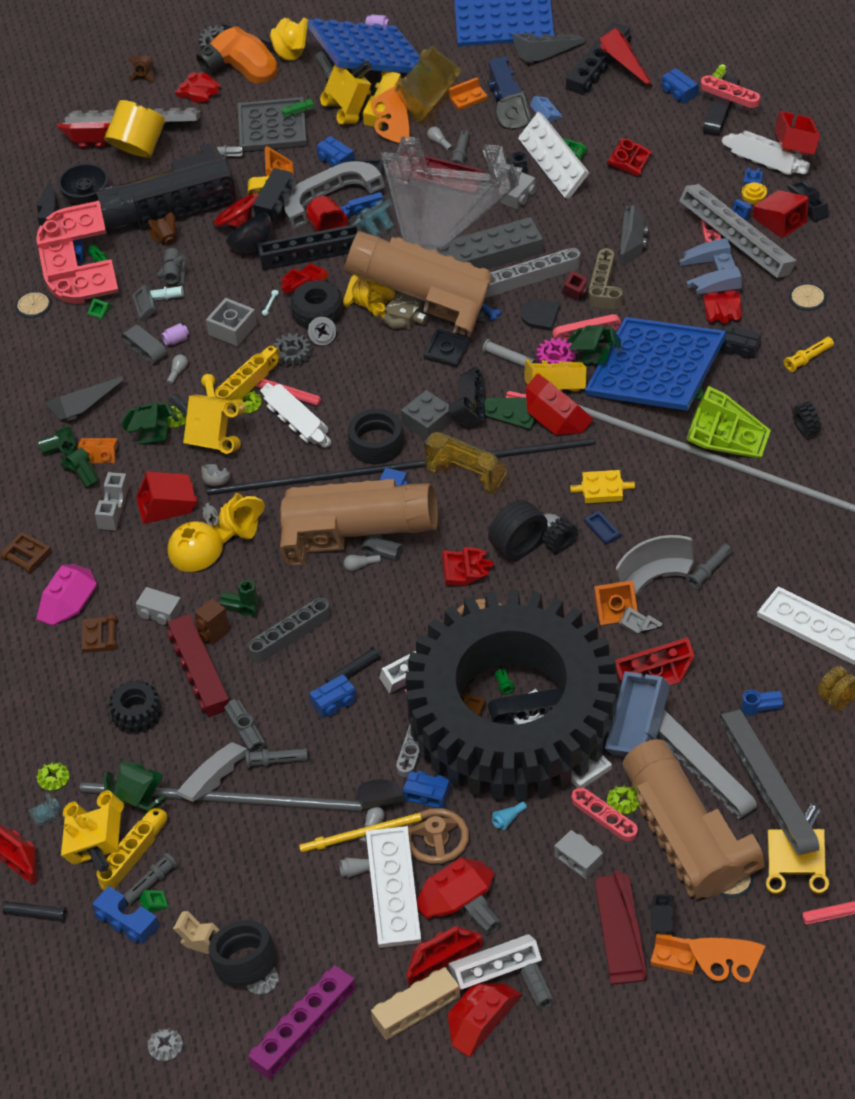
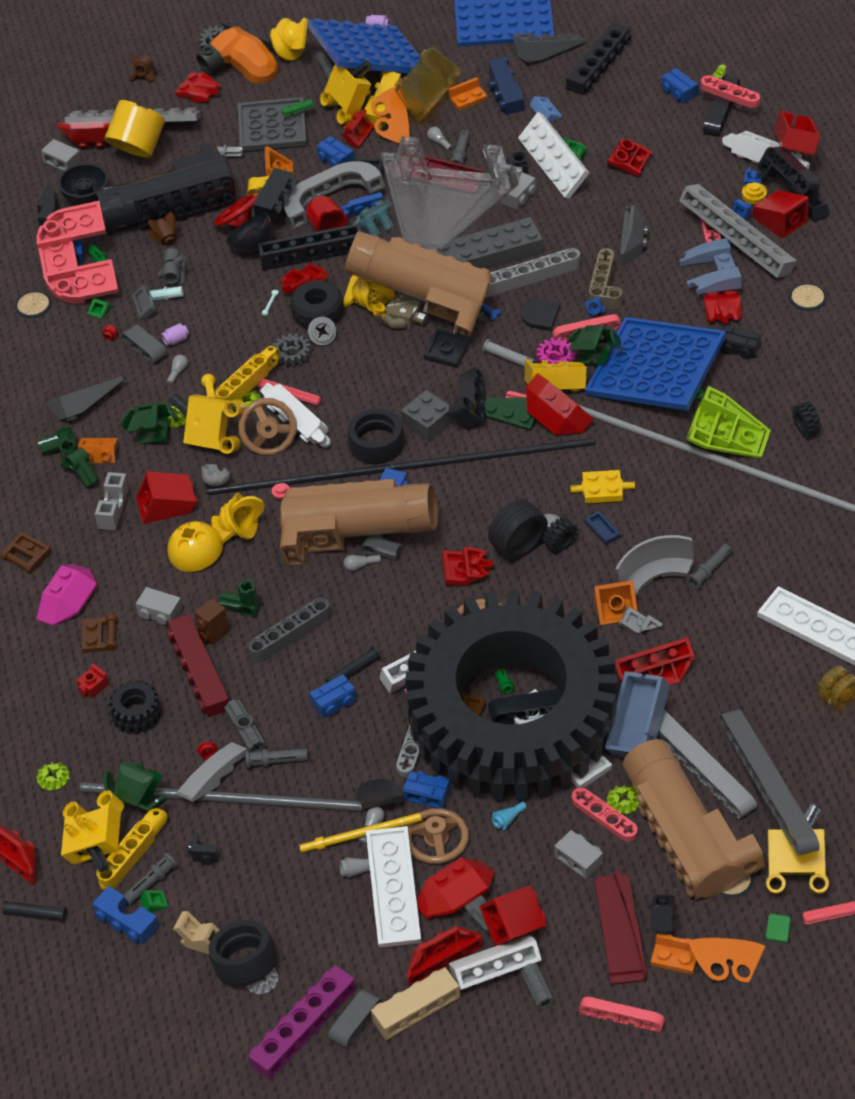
(45, 811): clear light blue bracket -> none
(60, 155): none -> light grey brick
(92, 681): none -> red brick
(110, 332): none -> red plate
(165, 1052): light grey gear -> none
(203, 853): none -> black bracket
(206, 748): none -> red plate
(210, 514): light grey axle -> none
(231, 322): light grey brick -> none
(267, 426): none -> medium nougat piece
(278, 490): none -> coral plate
(354, 1018): none -> dark grey beam
(357, 129): none -> red bracket
(443, 449): clear yellow windscreen -> none
(479, 1014): red wedge -> none
(513, 111): black tile -> none
(513, 915): none -> red slope
(575, 286): dark red brick -> none
(593, 311): none -> blue plate
(619, 48): red wedge -> none
(621, 1013): none -> coral beam
(754, 702): blue piece -> none
(778, 928): none -> green slope
(781, 161): none -> black beam
(802, 357): yellow pin -> none

